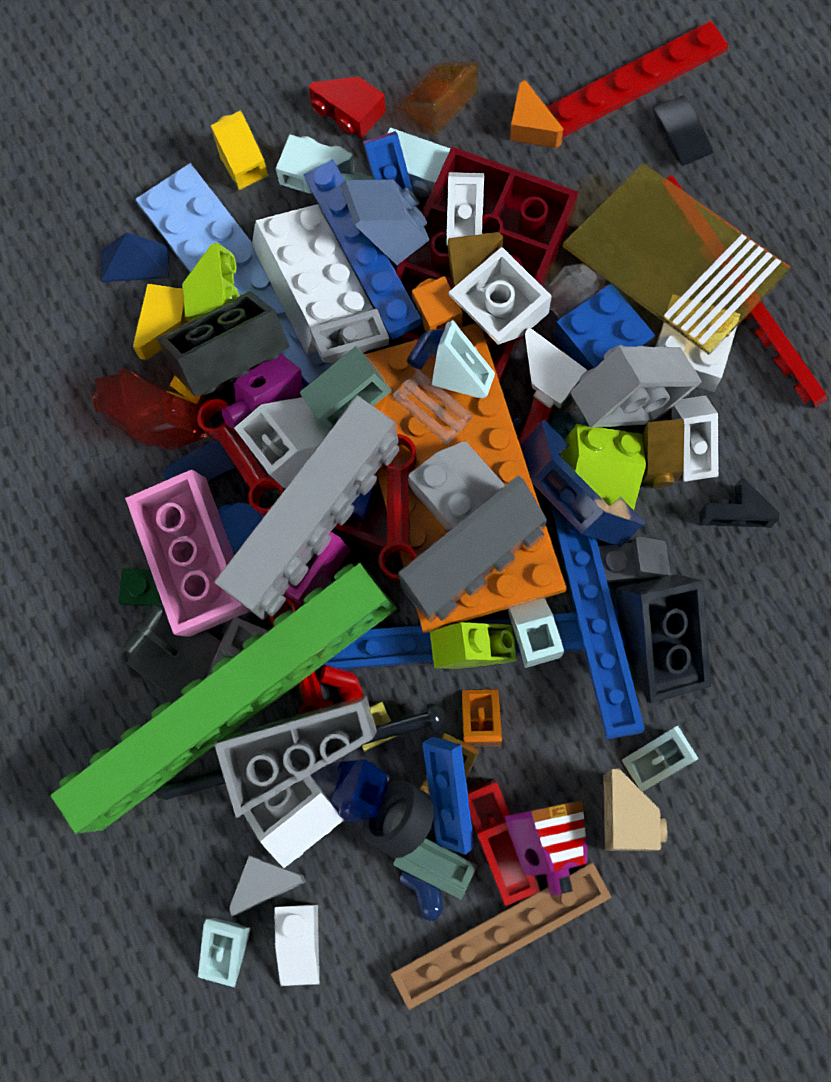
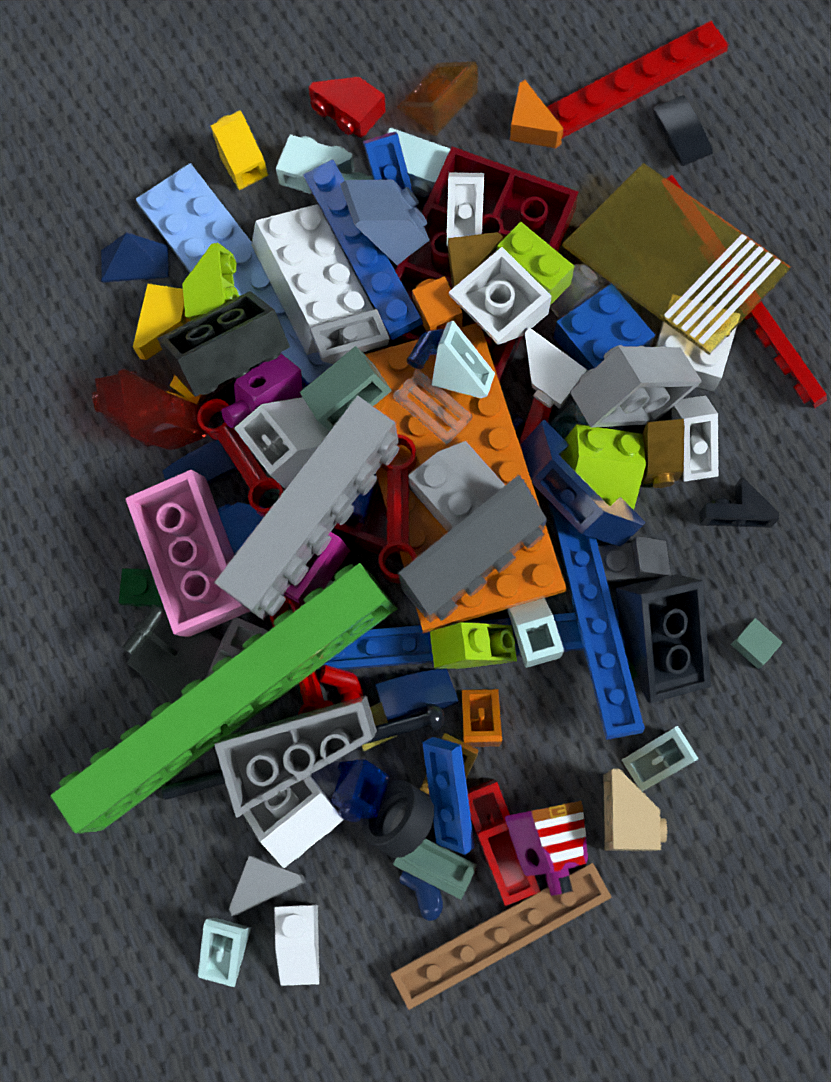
(414, 691): none -> dark blue slope
(539, 260): none -> lime brick
(756, 643): none -> sand green slope

